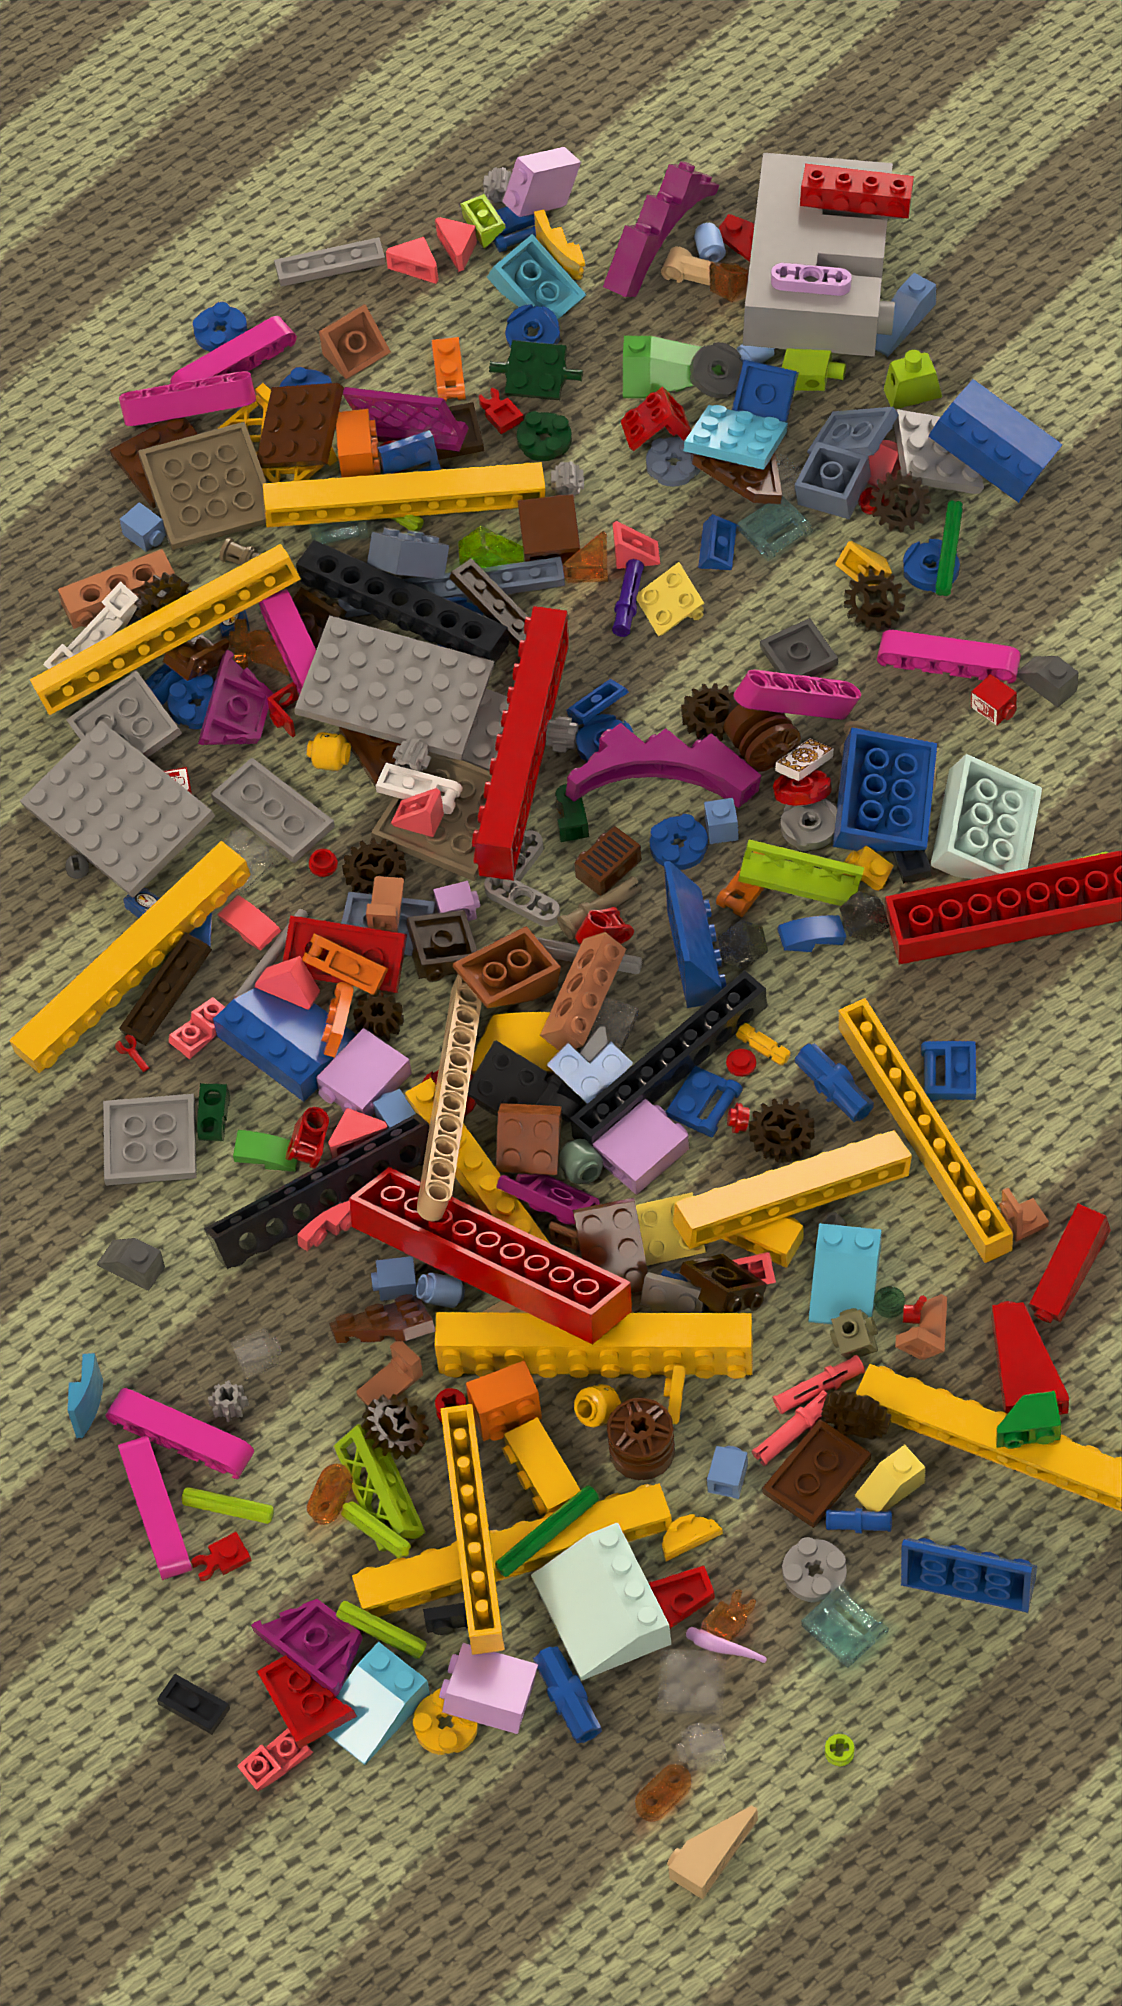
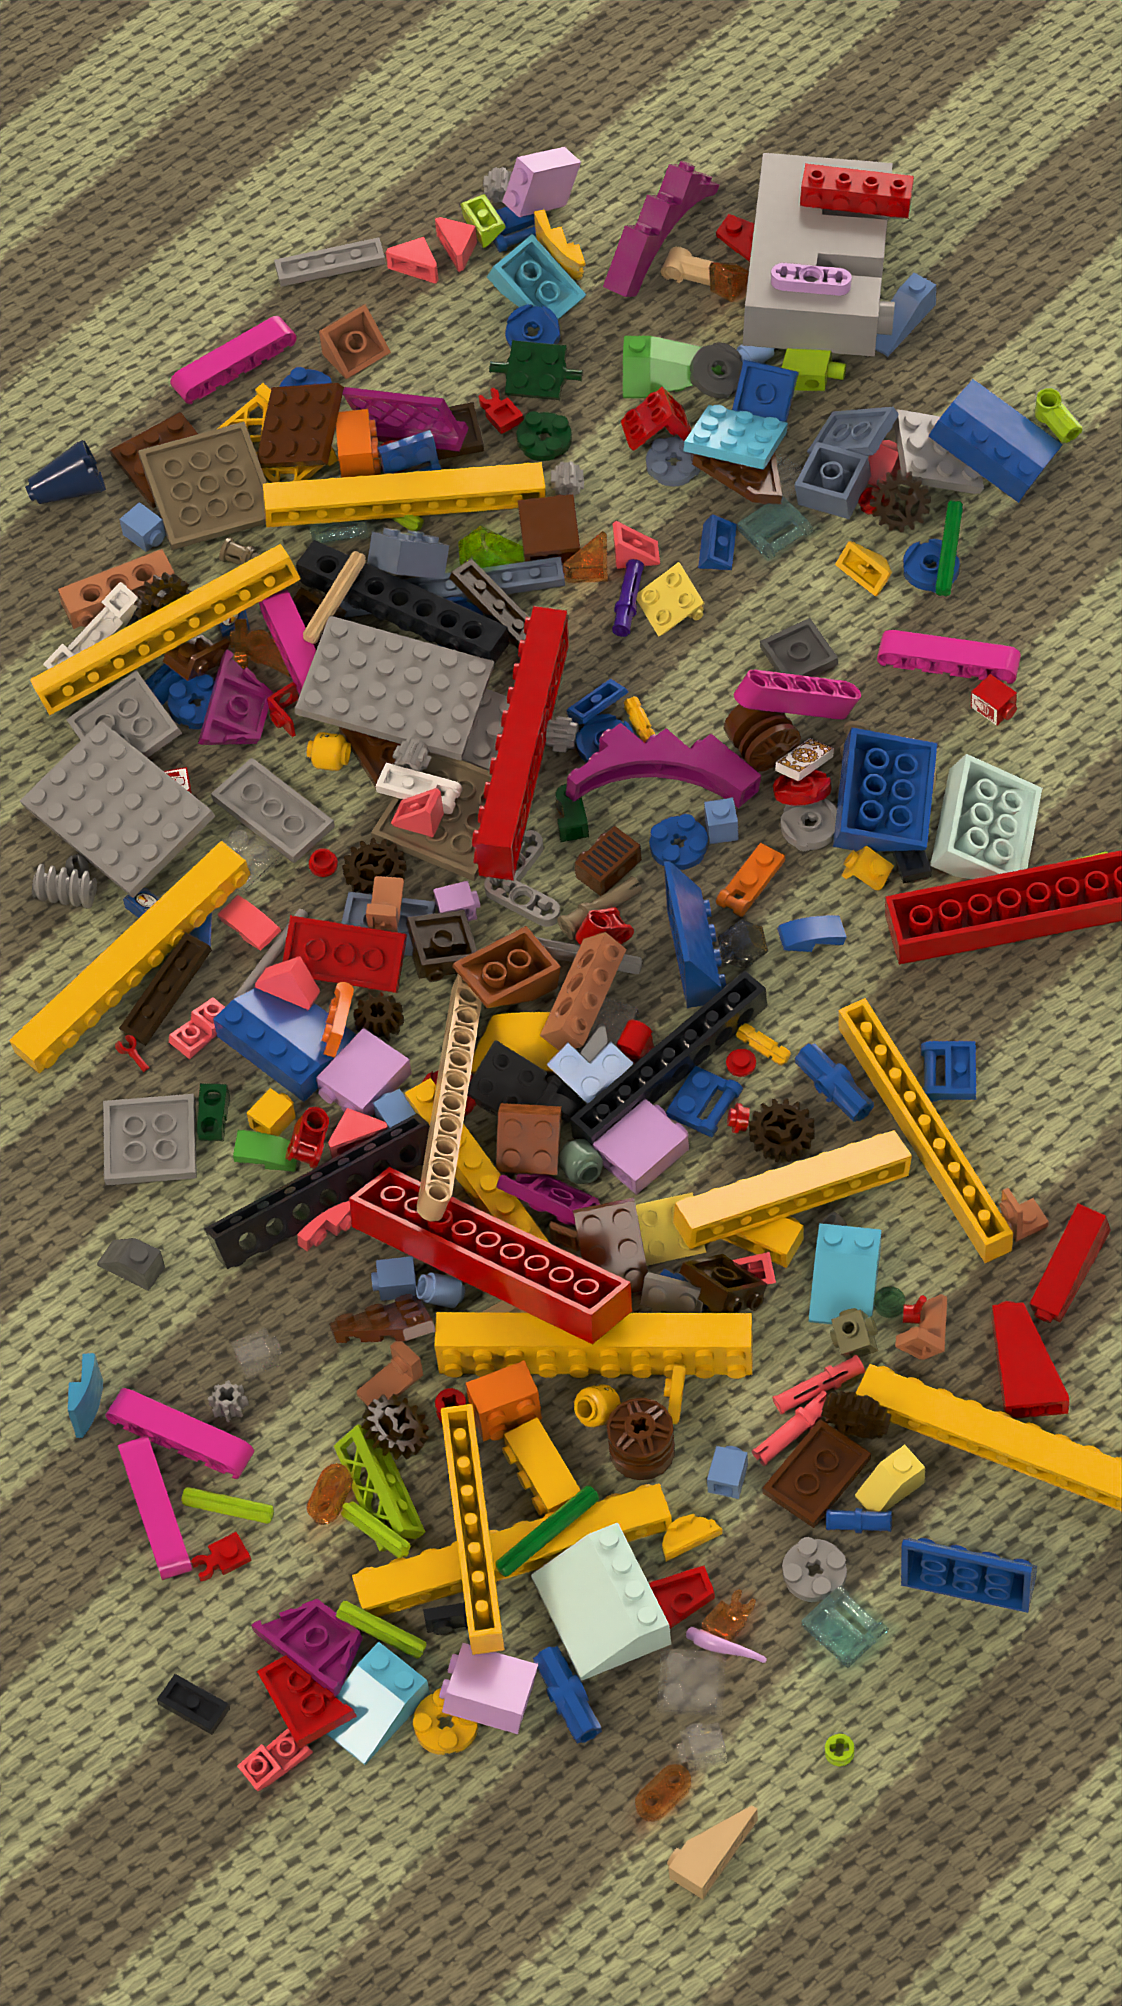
(63, 887): none -> light grey piece
(67, 476): none -> dark blue cone
(187, 398): dark pink beam -> none
(219, 315): blue plate -> none
(271, 1113): none -> yellow brick
(334, 597): none -> tan axle
(346, 965): orange plate -> none
(448, 368): orange plate -> none
(635, 1040): none -> red piece
(638, 718): none -> yellow axle
(707, 710): dark brown gear -> none
(709, 242): light blue brick -> none
(799, 876): lime fence -> none
(864, 916): clear smoke brick -> none
(866, 593): dark brown gear -> none
(911, 380): lime torso -> none
(1031, 1420): green slope -> none
(1050, 678): dark grey slope -> none
(1056, 415): none -> lime piece

